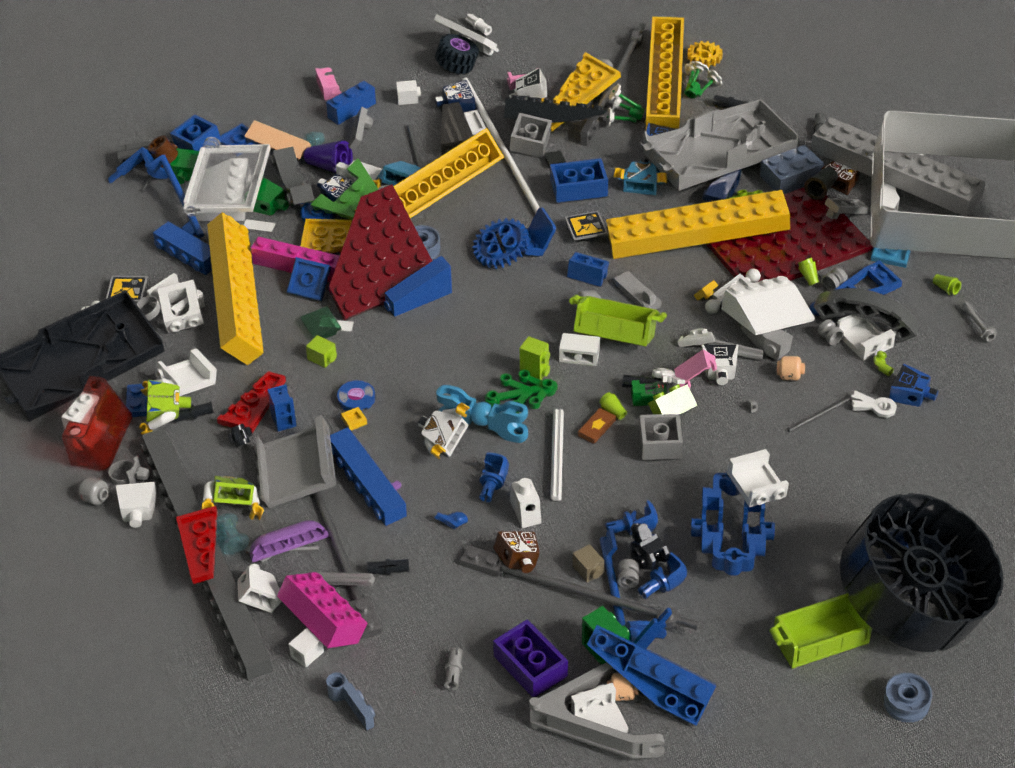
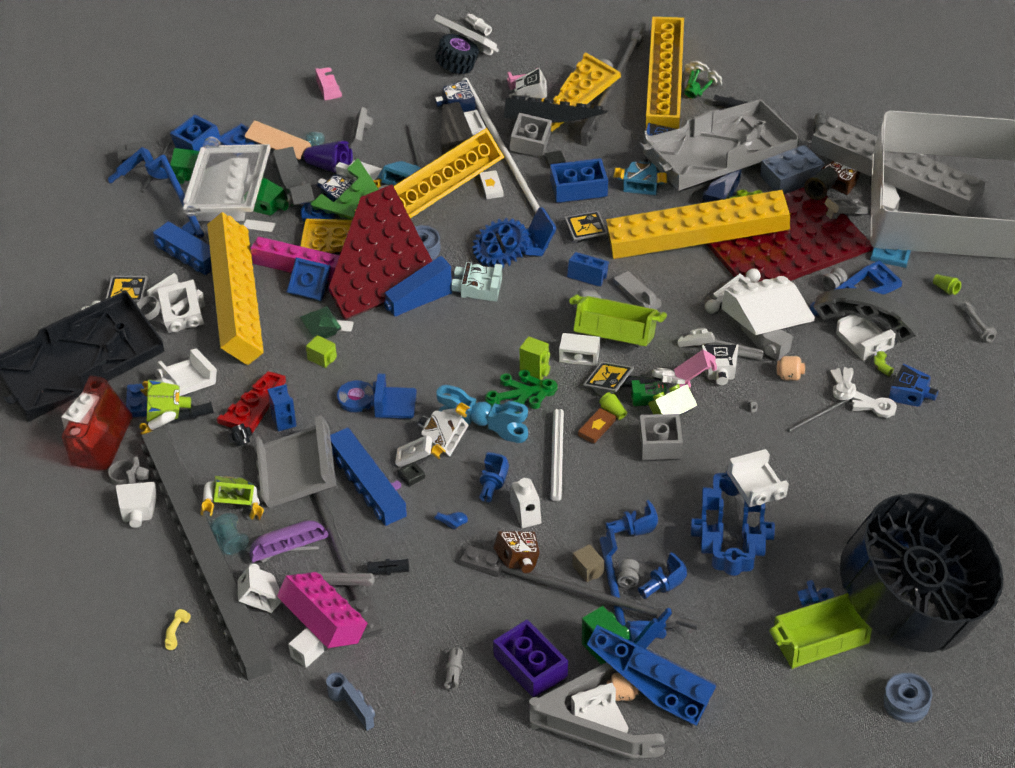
(93, 490): light grey head -> none
(163, 146): reddish brown piece -> none
(180, 616): none -> light yellow piece
(199, 542): red wing -> none
(350, 102): blue brick -> none
(354, 418): yellow plate -> none
(392, 401): none -> blue bracket
(408, 92): white brick -> none
(411, 474): none -> pearl dark grey tile
(413, 451): none -> white plate
(478, 281): none -> light aqua hips
(491, 184): none -> white tile
(608, 377): none -> piece
(635, 111): plant -> none
(647, 547): black hinge -> none
(705, 53): yellow gear -> none
(706, 291): yellow plate -> none
(809, 271): lime cone -> none
(811, 596): none -> blue hips
(829, 331): light grey wheel -> none
(844, 388): none -> white piece

